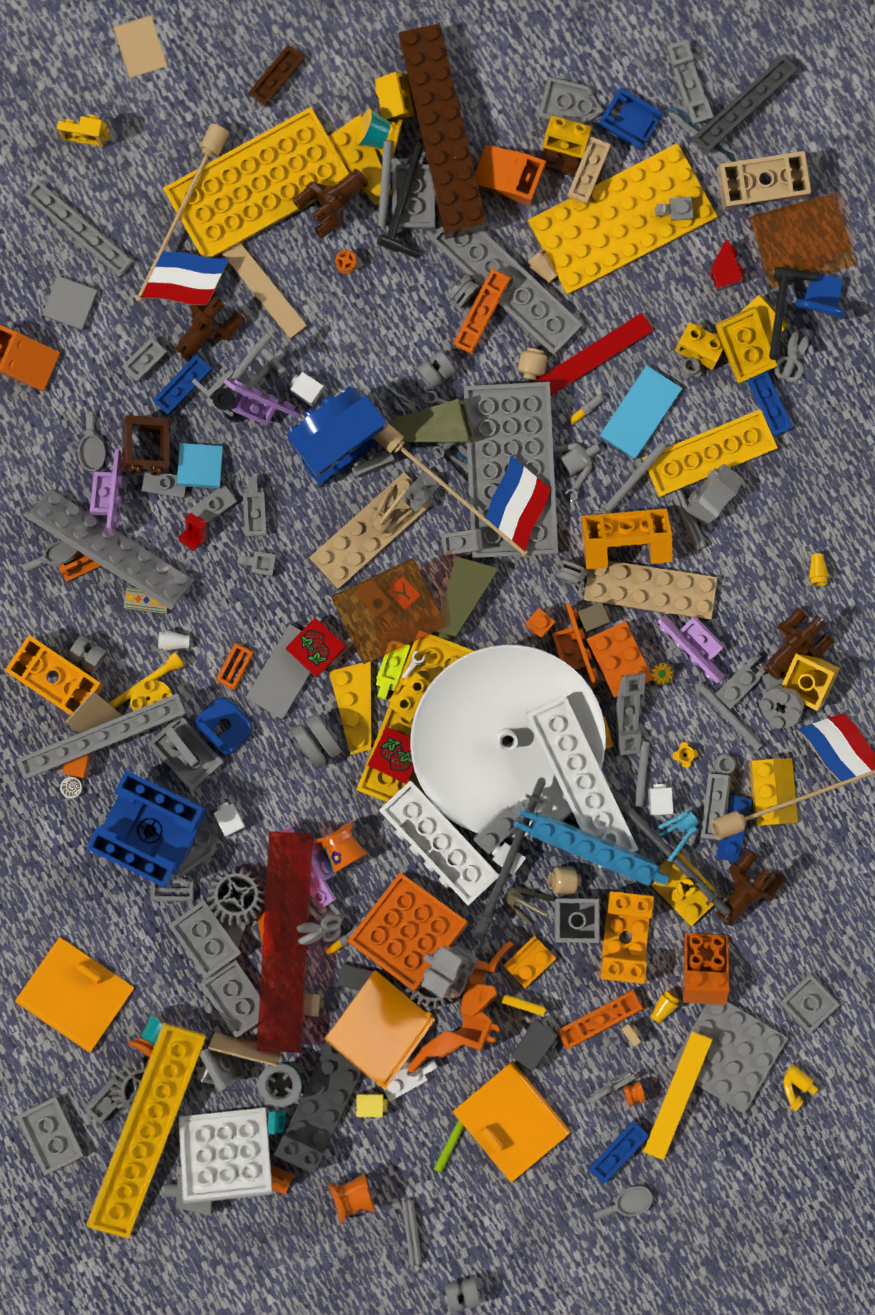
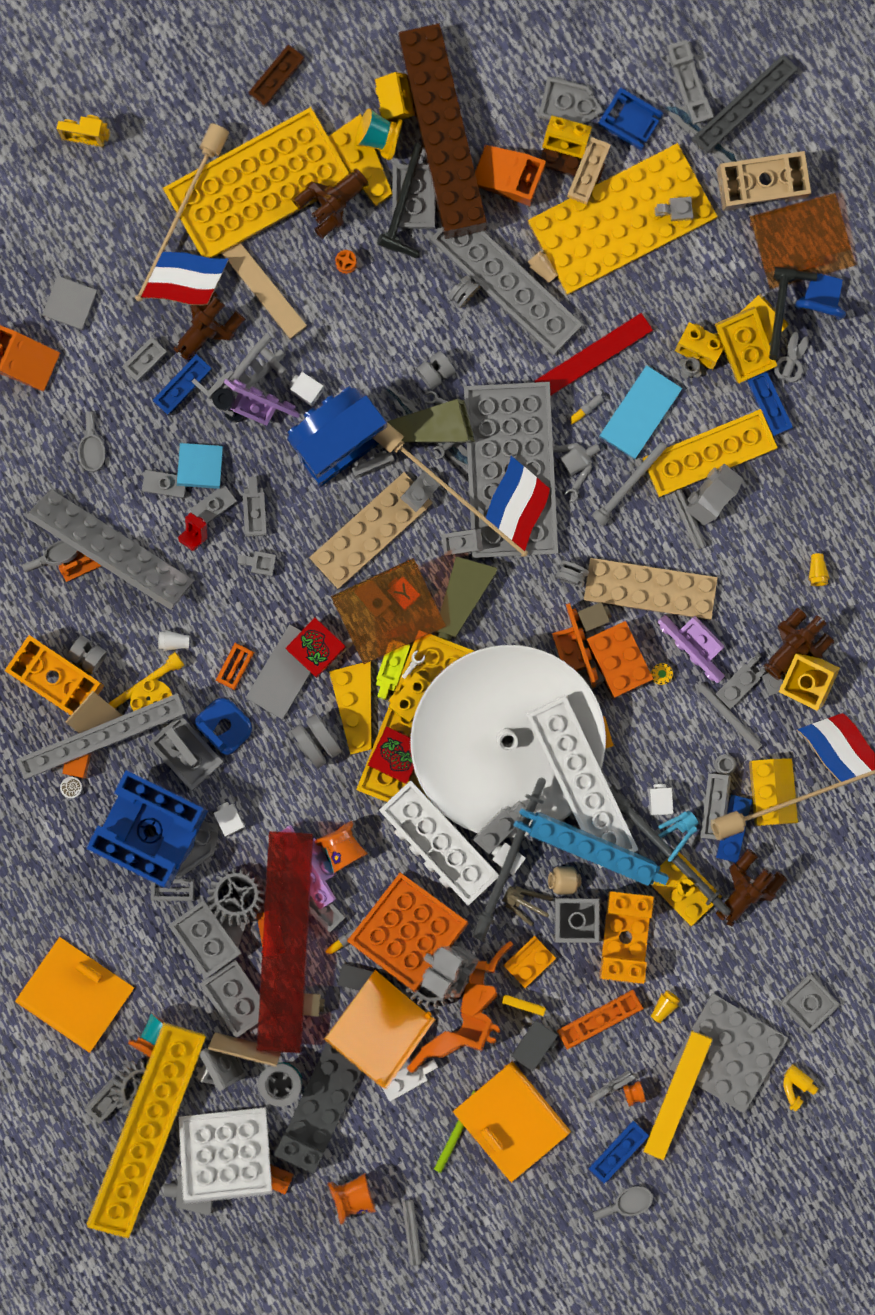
(50, 1136): light grey plate -> none
(79, 228): light grey tile -> none
(105, 493): lavender bracket -> none
(140, 46): tan window -> none
(140, 601): tan tile -> none
(145, 424): reddish brown window -> none
(276, 1122): teal tile -> none
(318, 931): light grey piece -> none
(371, 1105): light yellow brick -> none
(382, 521): tan plant -> none
(385, 179): light grey bar -> none
(470, 1292): light grey wheel -> none
(482, 311): orange plate -> none
(532, 363): tan head -> none
(539, 623): orange brick -> none
(608, 530): light orange plate -> none
(628, 713): light grey slope -> none
(631, 1033): tan plate -> none
(642, 773): light grey bar -> none
(691, 754): yellow plate -> none
(706, 969): orange slope -> none
(725, 270): red slope -> none
(774, 714): light grey plate -> none

